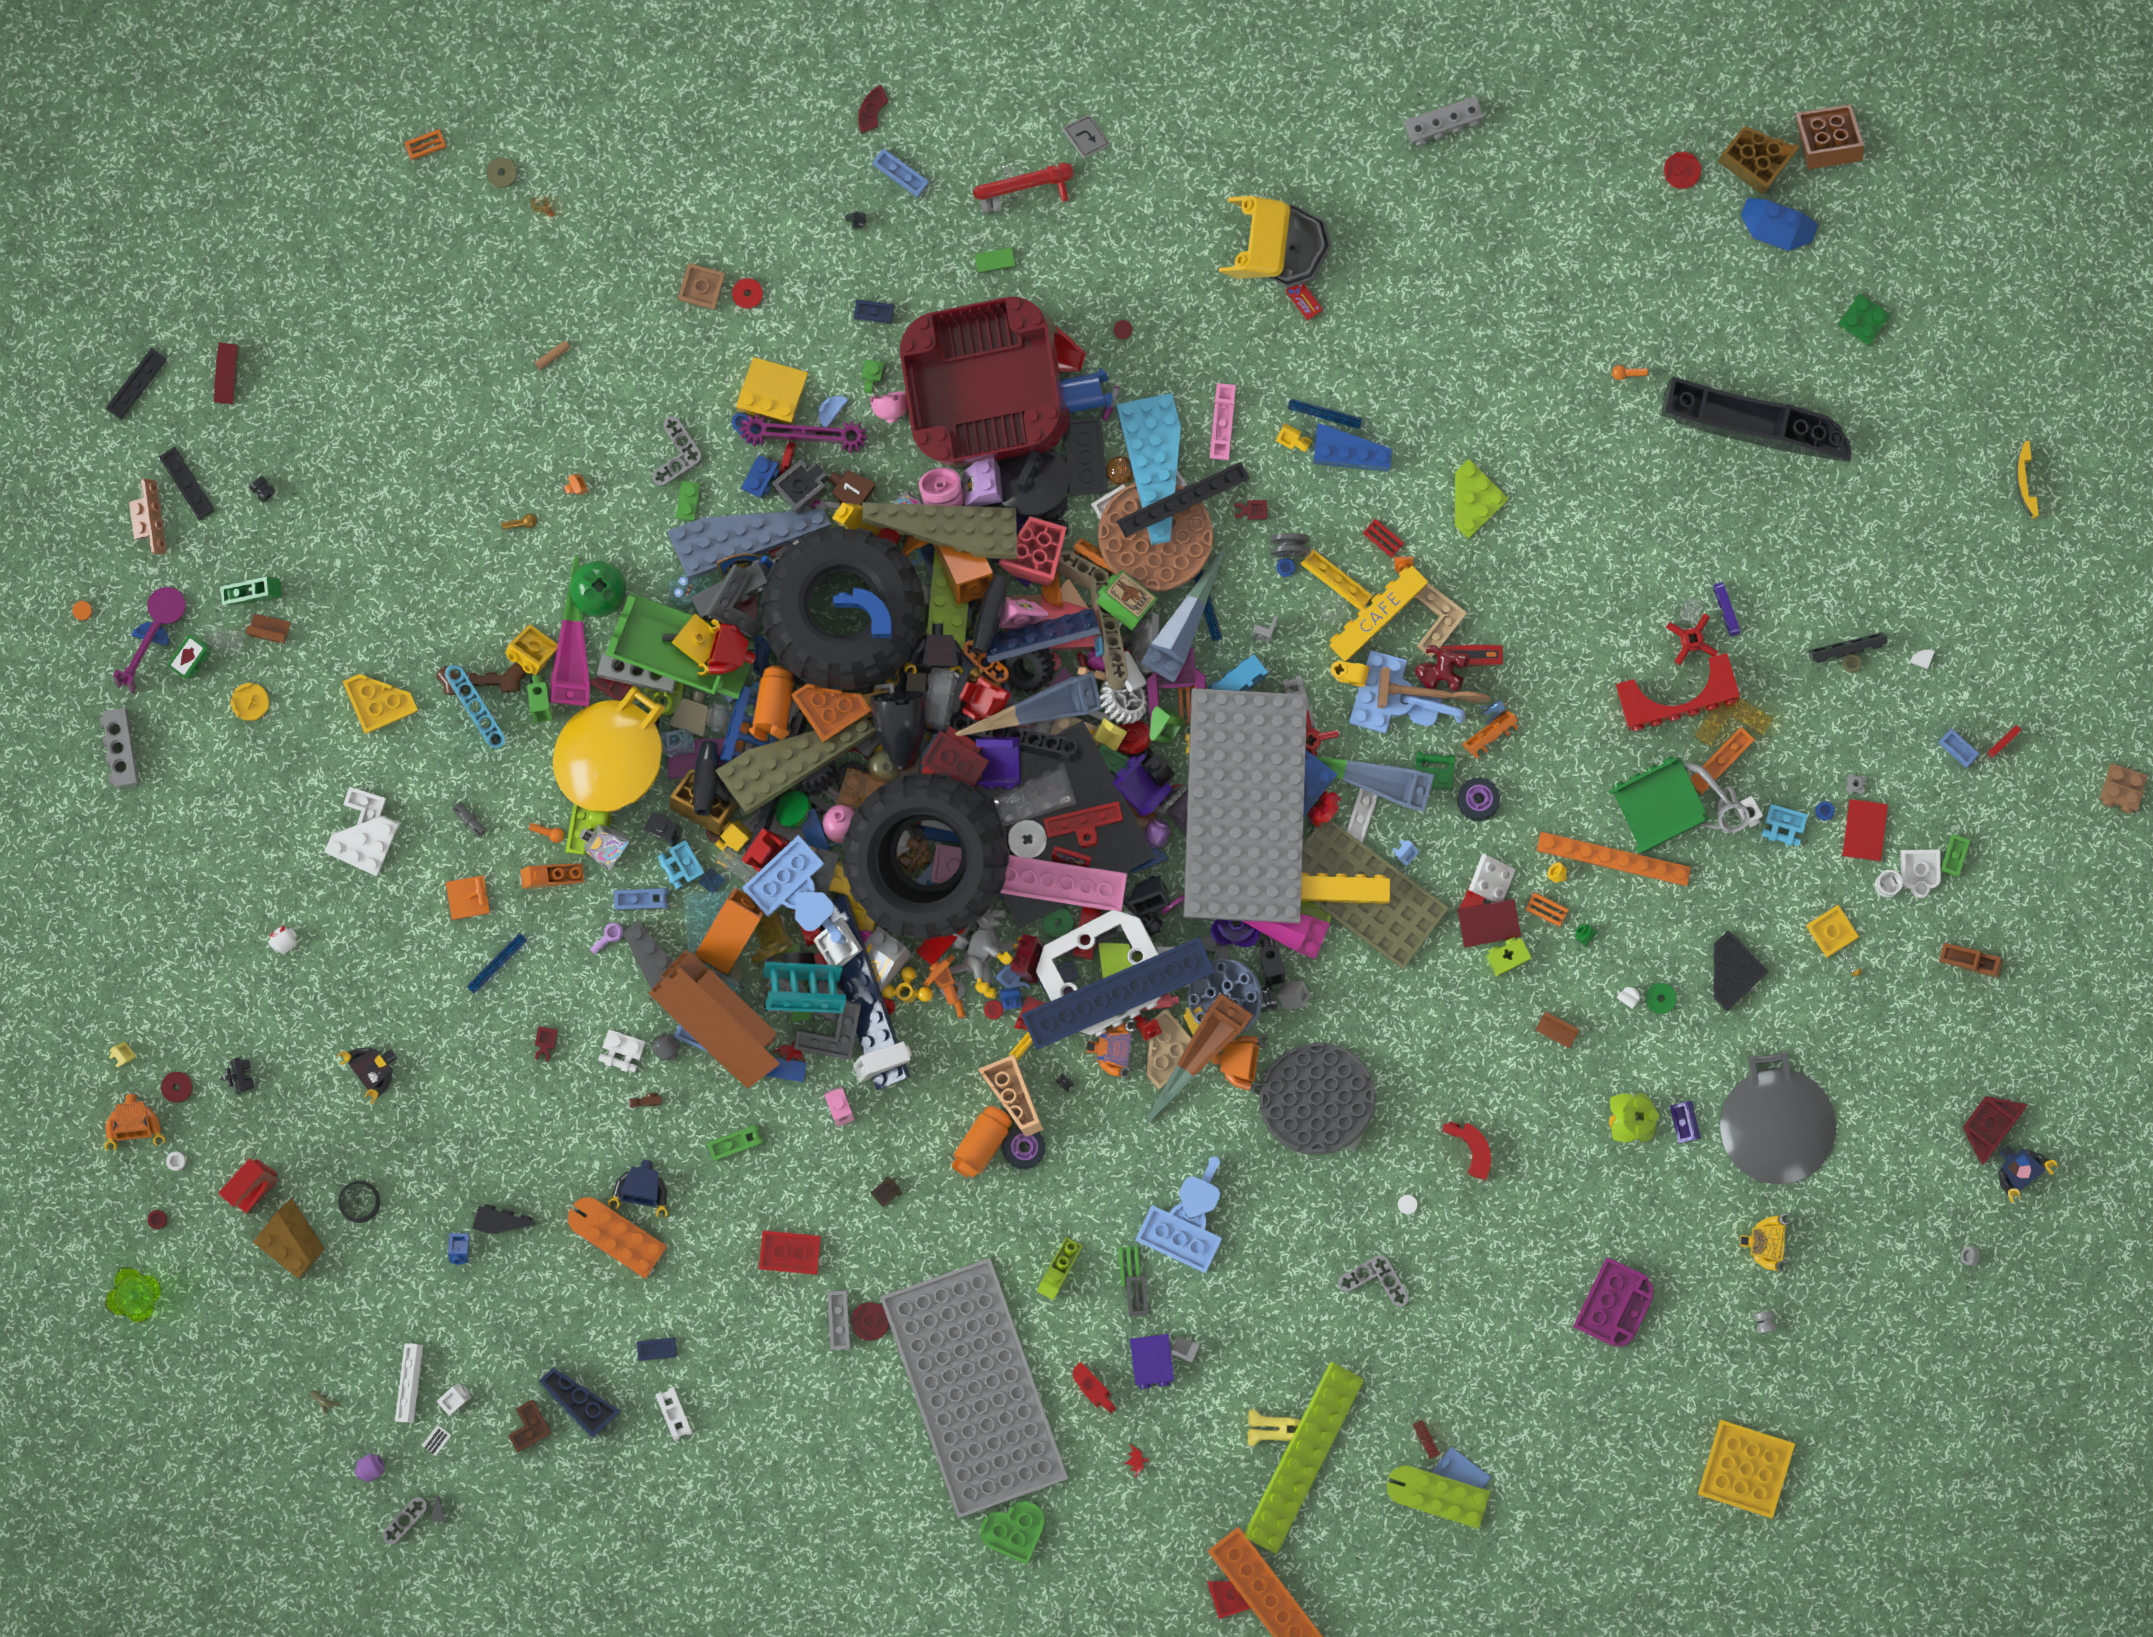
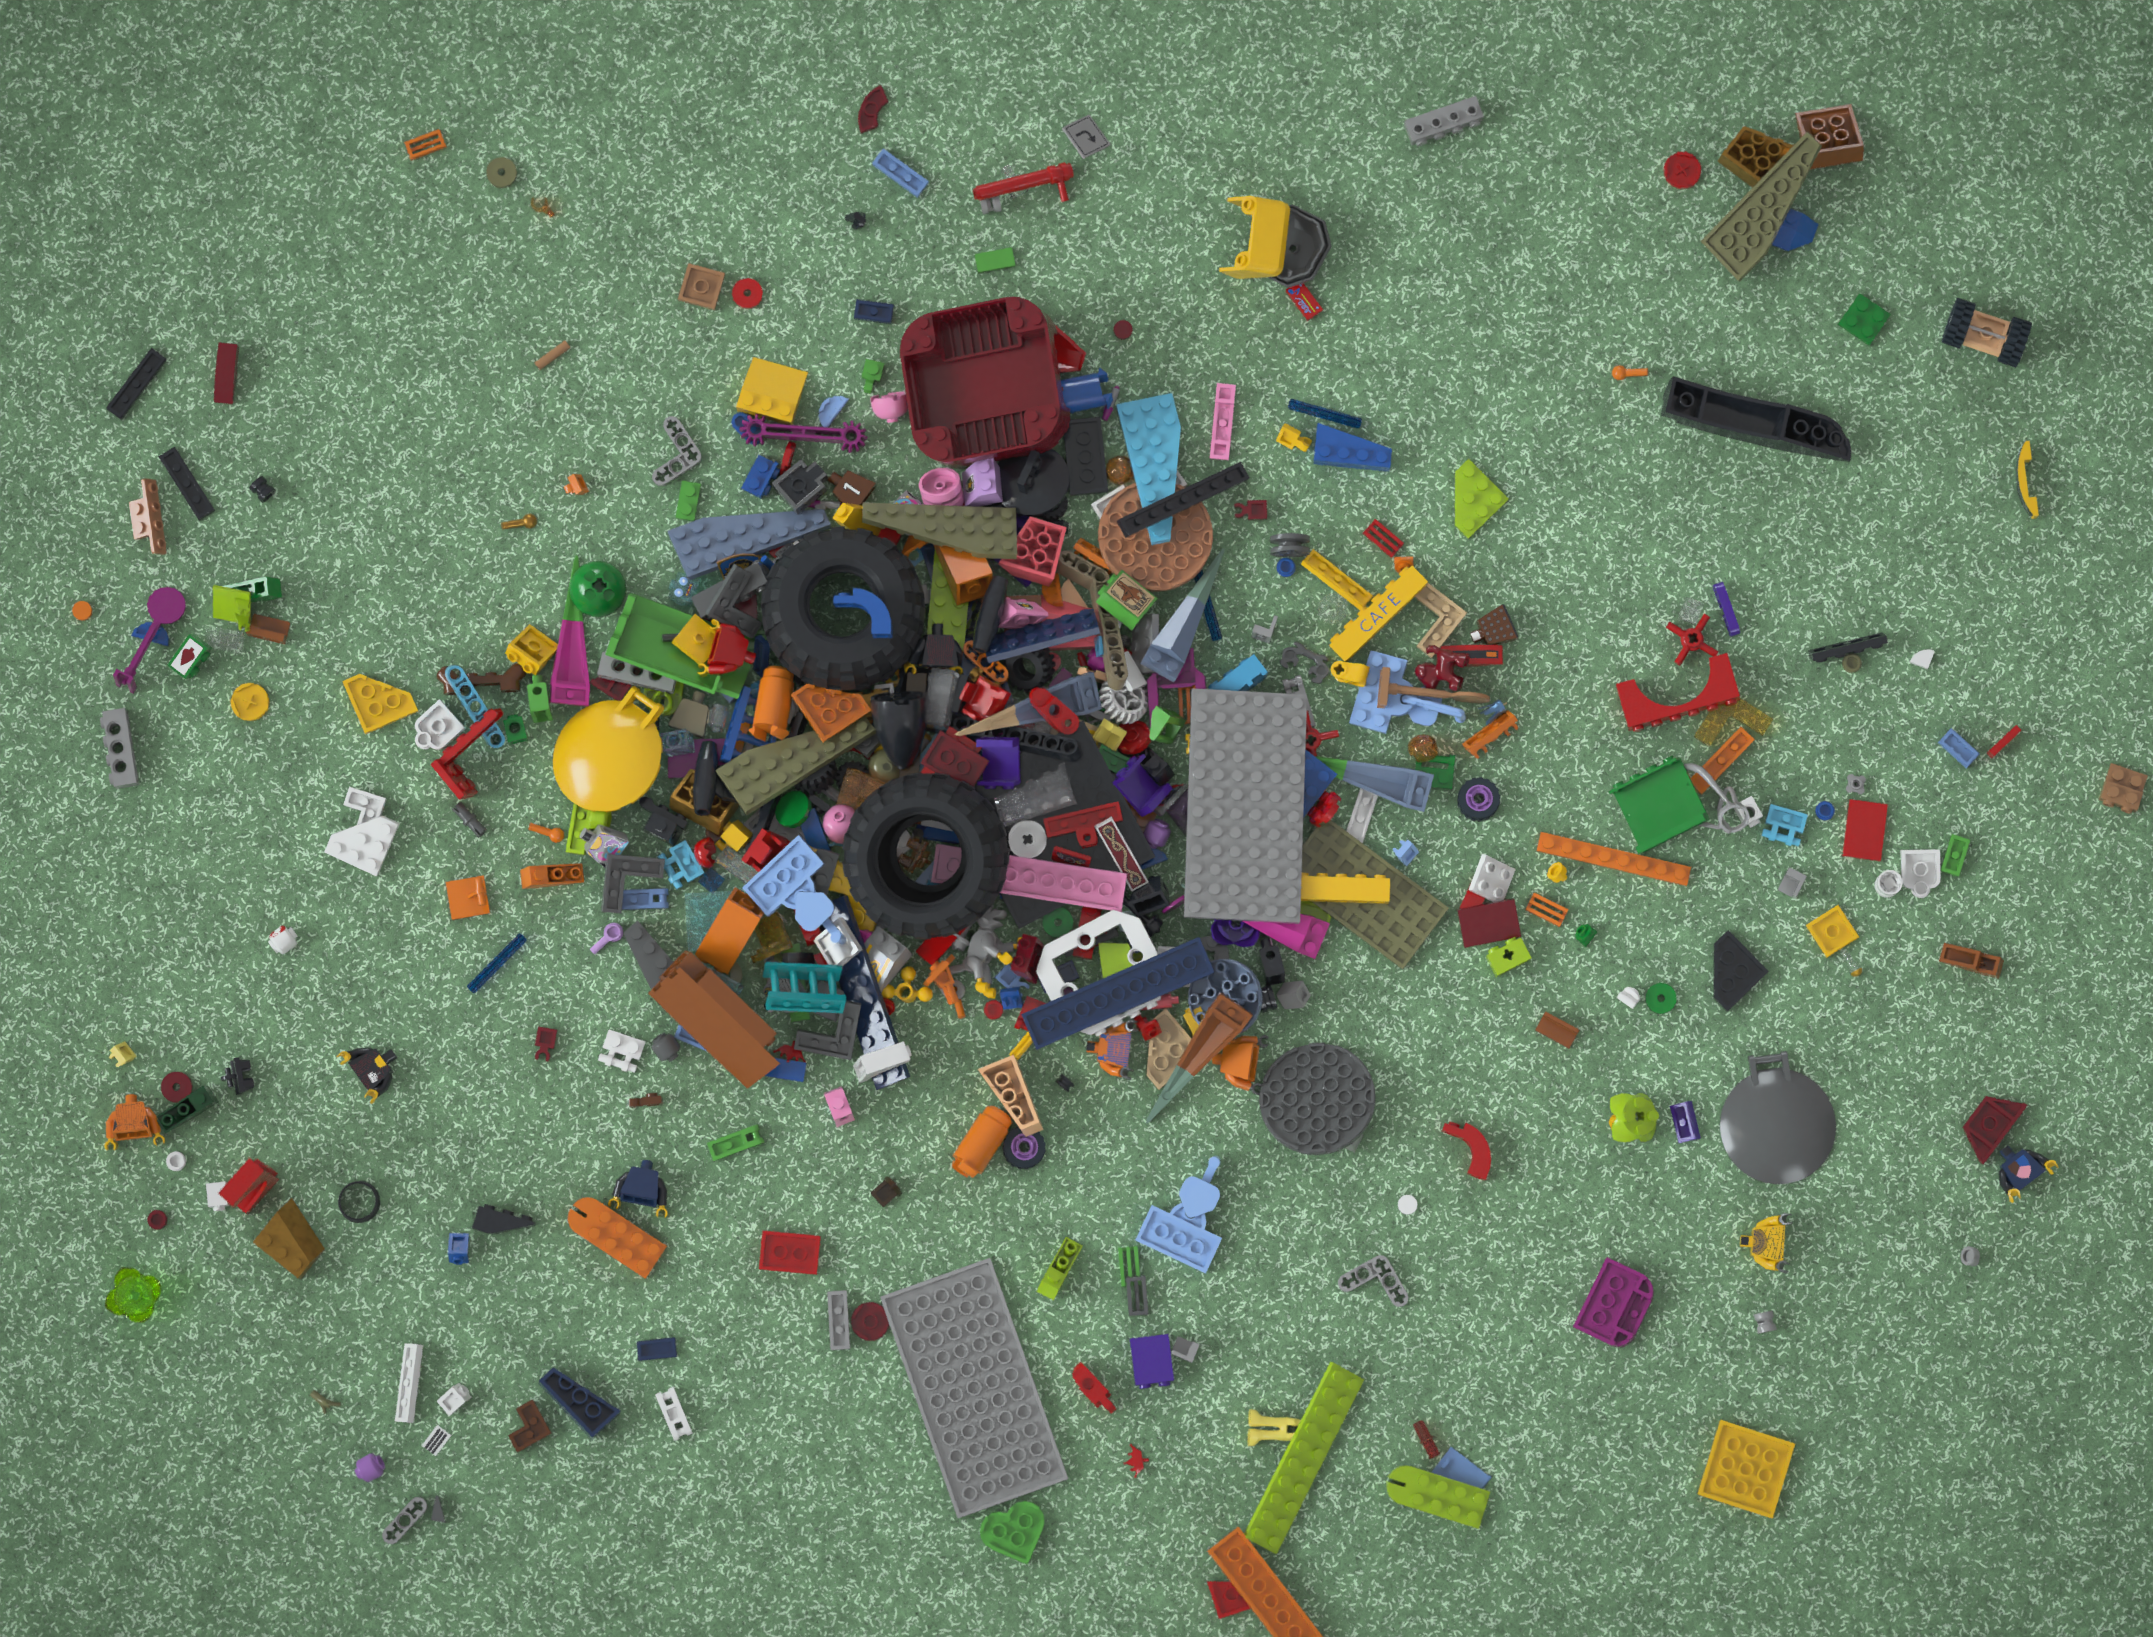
(187, 1108): none -> dark green slope
(214, 1199): none -> white brick
(232, 606): none -> lime plate
(437, 727): none -> white plate
(452, 773): none -> red bracket
(518, 737): none -> green brick
(615, 870): none -> dark grey plate
(648, 805): none -> black hinge
(703, 851): none -> red hair
(1042, 700): none -> red piece
(1121, 853): none -> tile
(1290, 655): none -> dark grey helmet
(1423, 748): none -> clear orange hair
(1495, 628): none -> reddish brown torso
(1755, 220): none -> olive wing
(1792, 882): none -> light grey panel
(1986, 332): none -> plate

